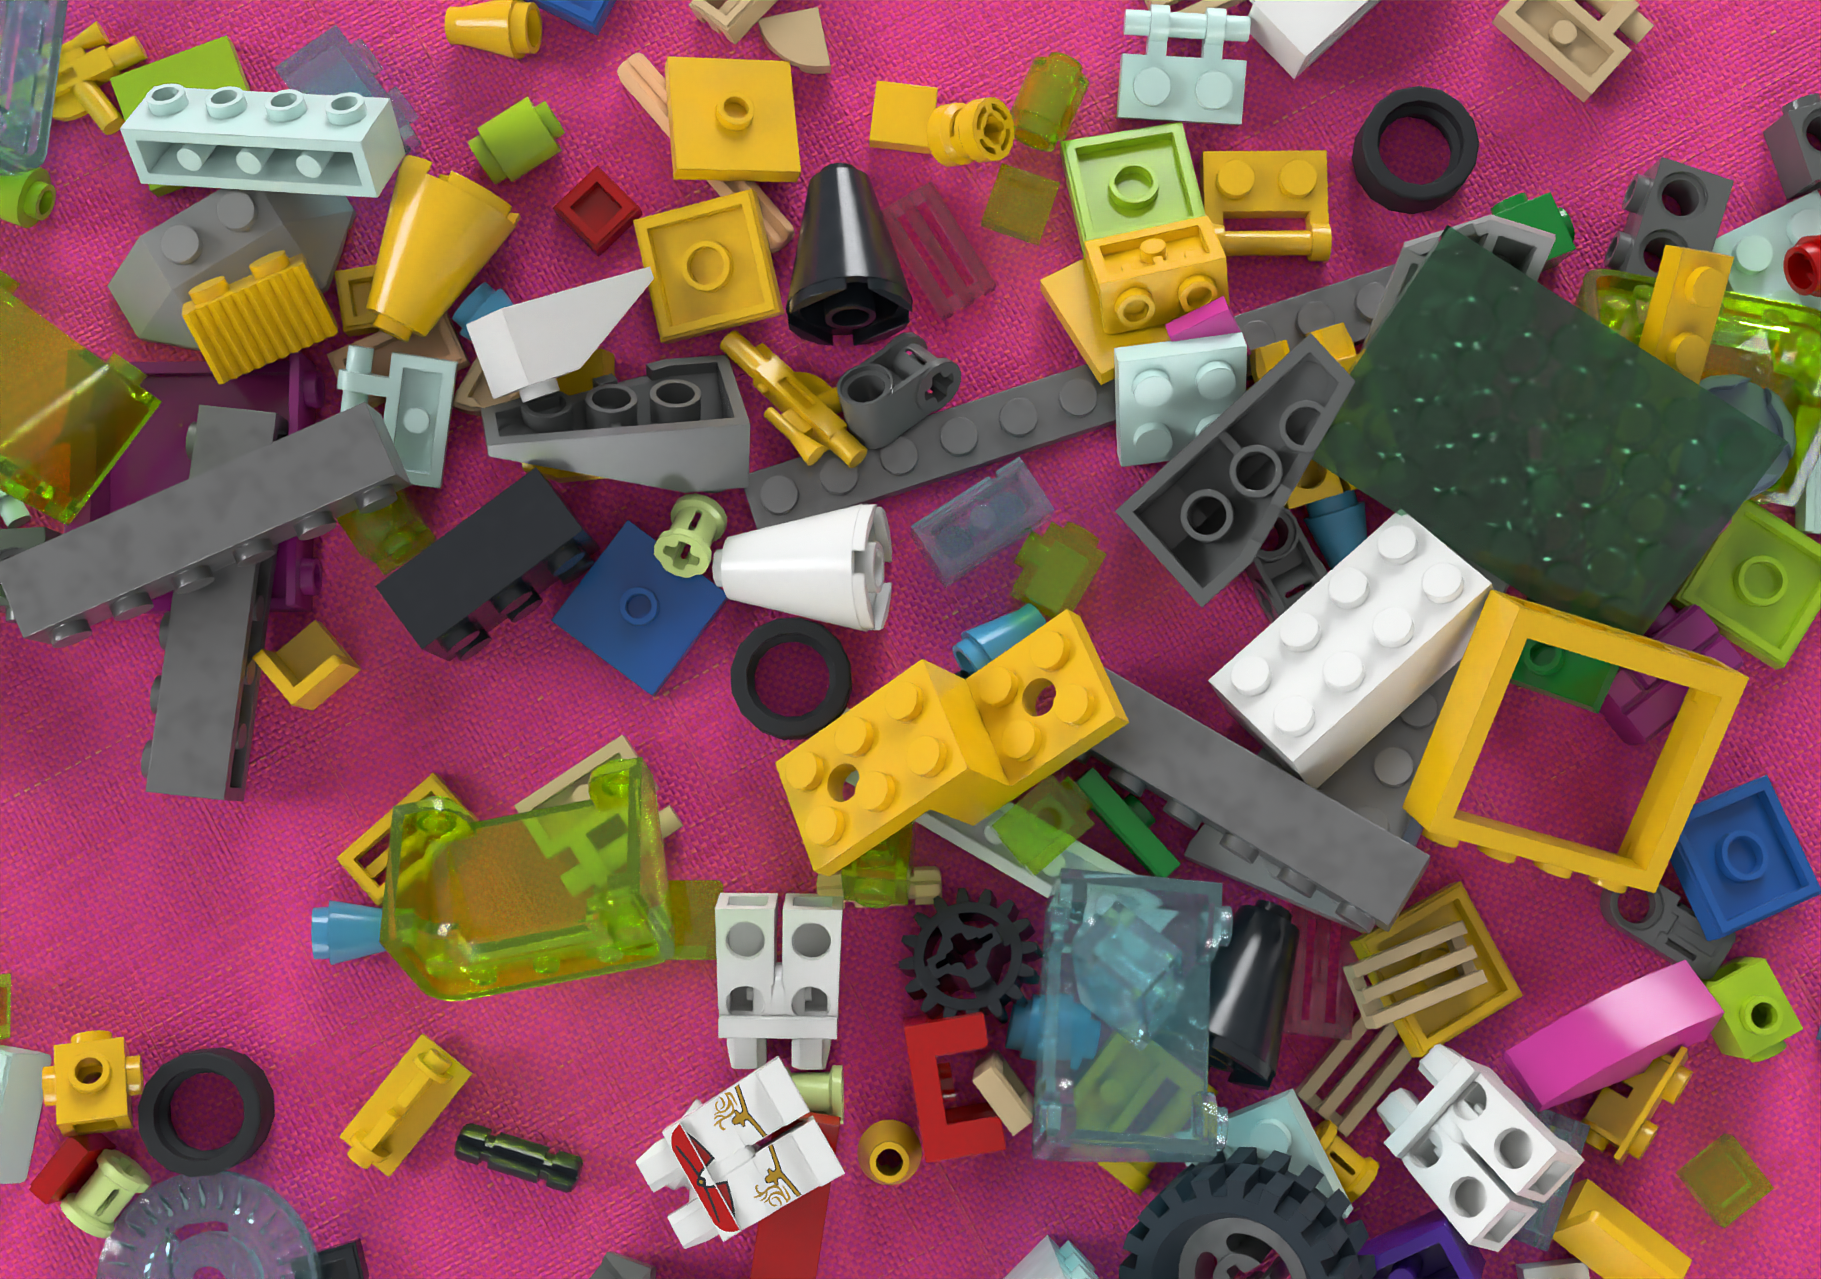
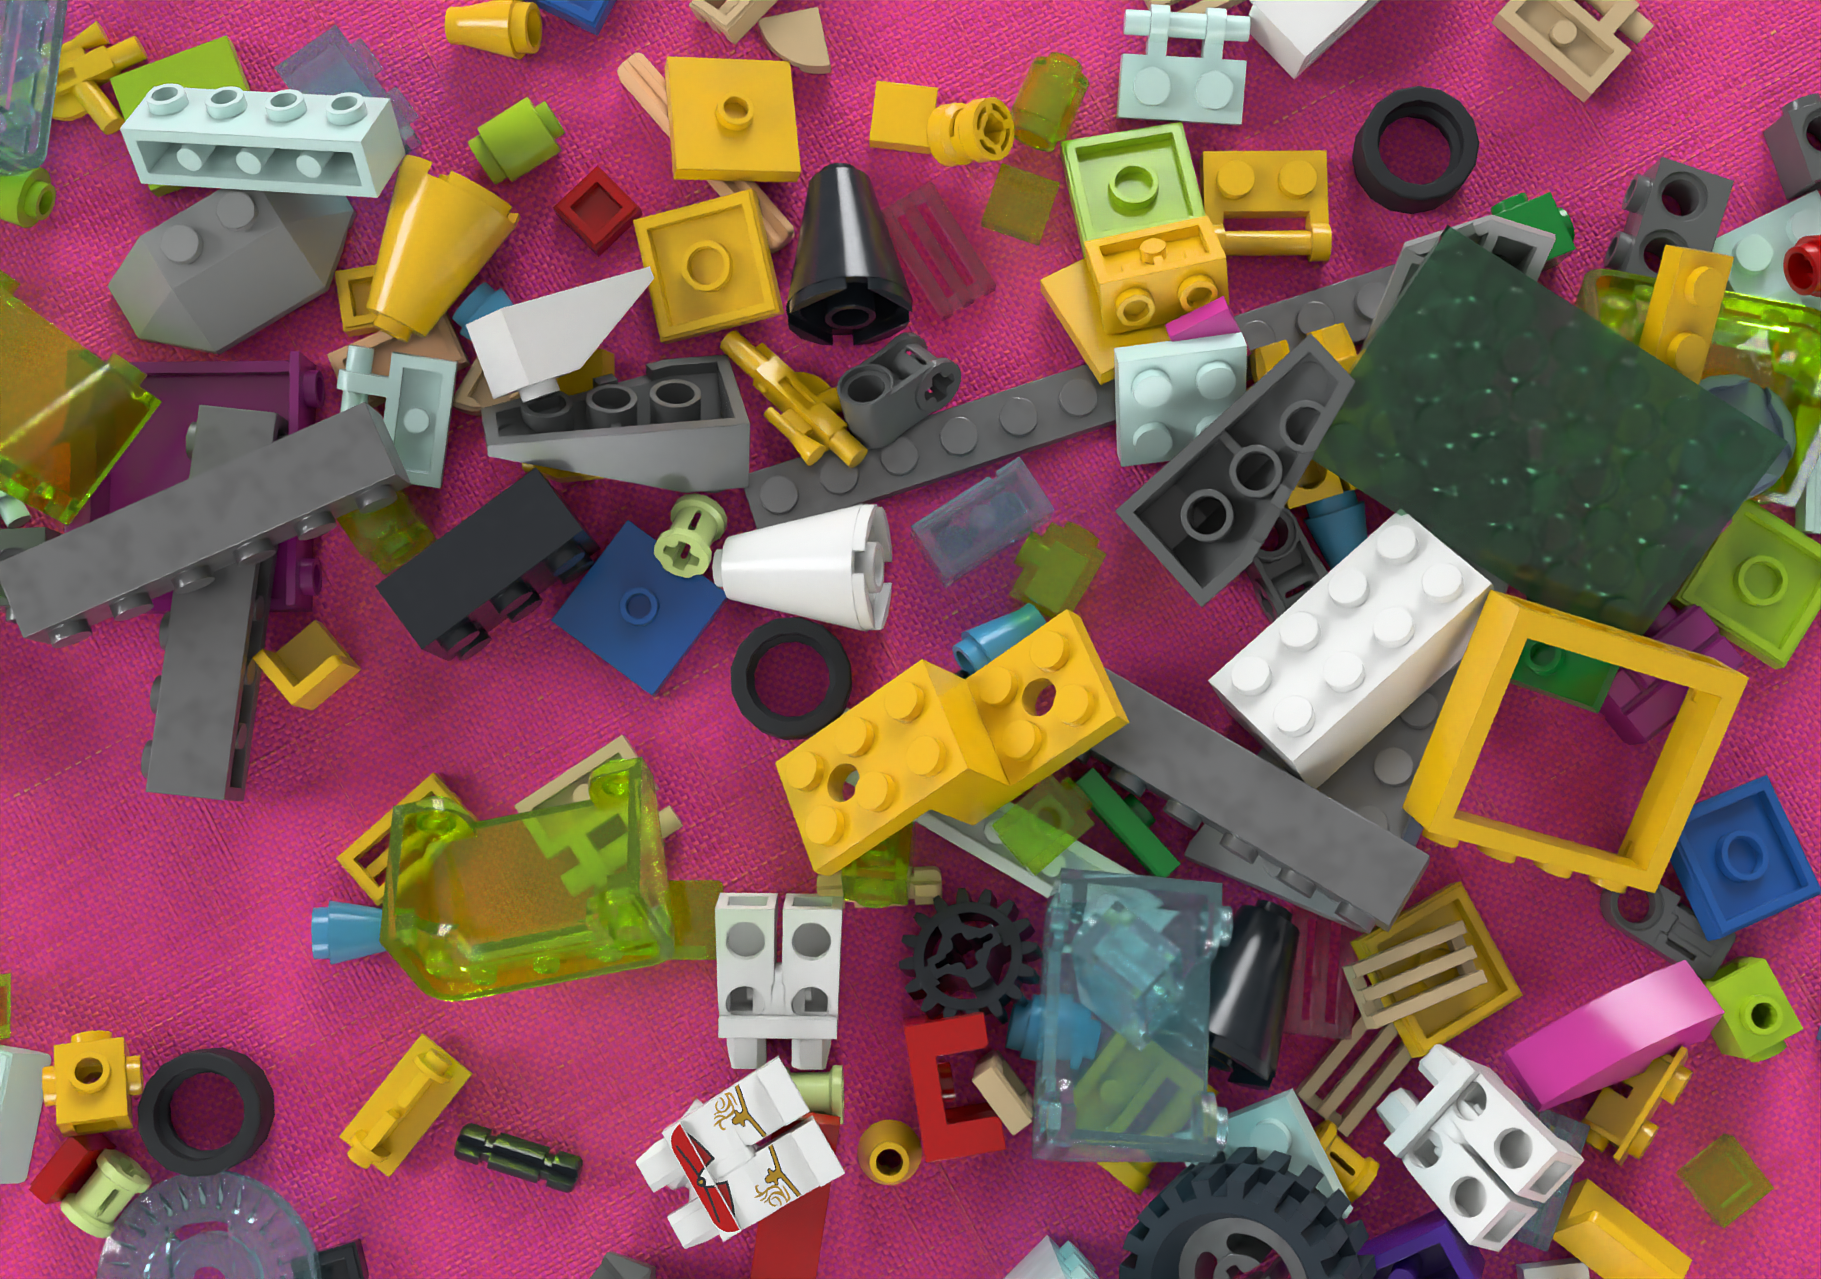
(258, 316): yellow brick -> none

